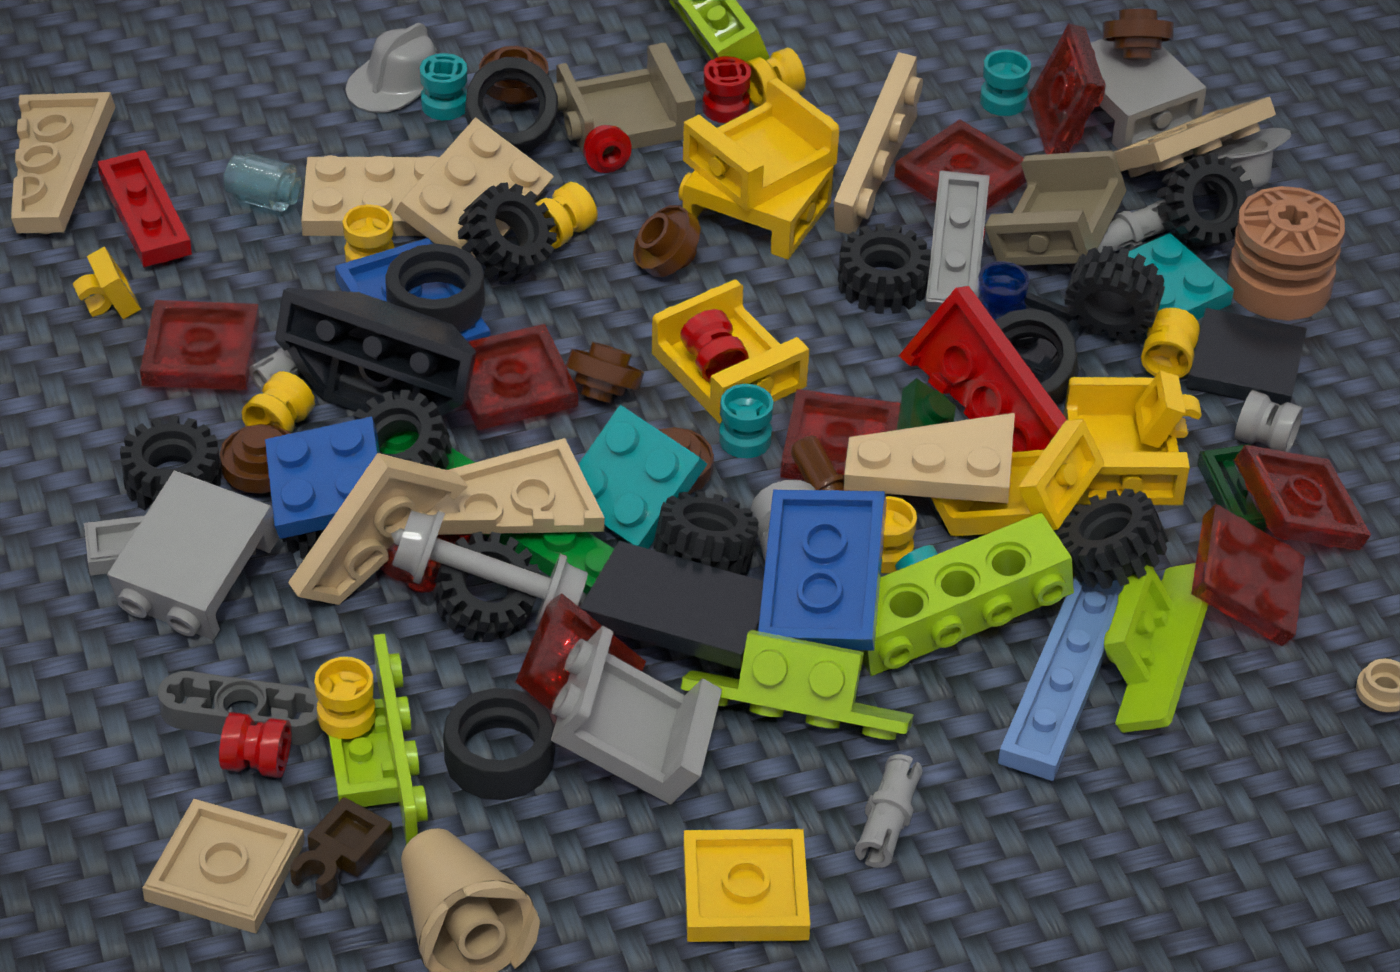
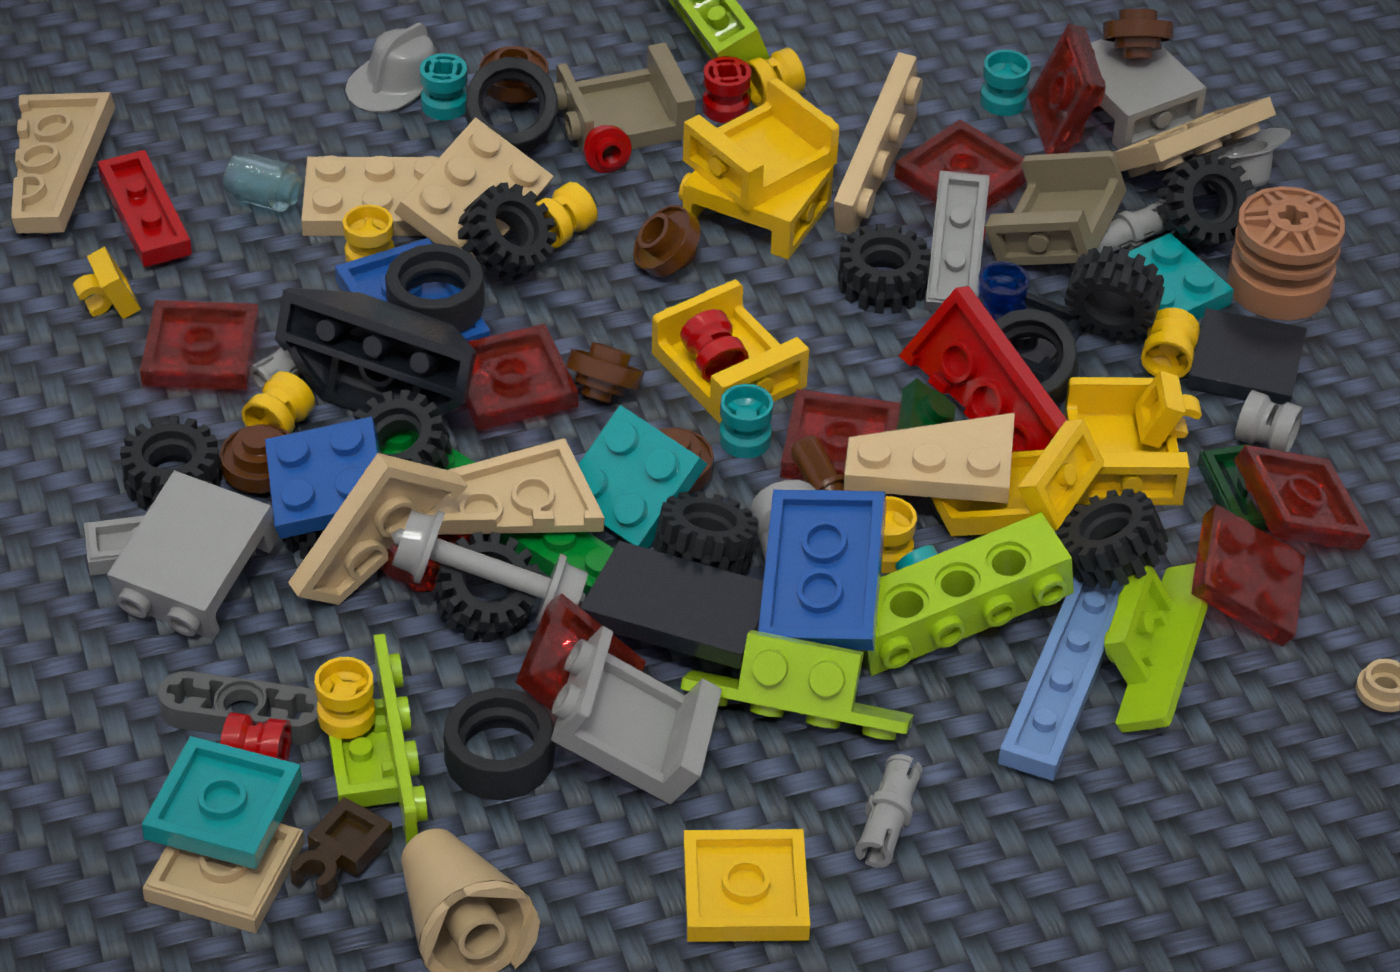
(222, 802): none -> teal plate

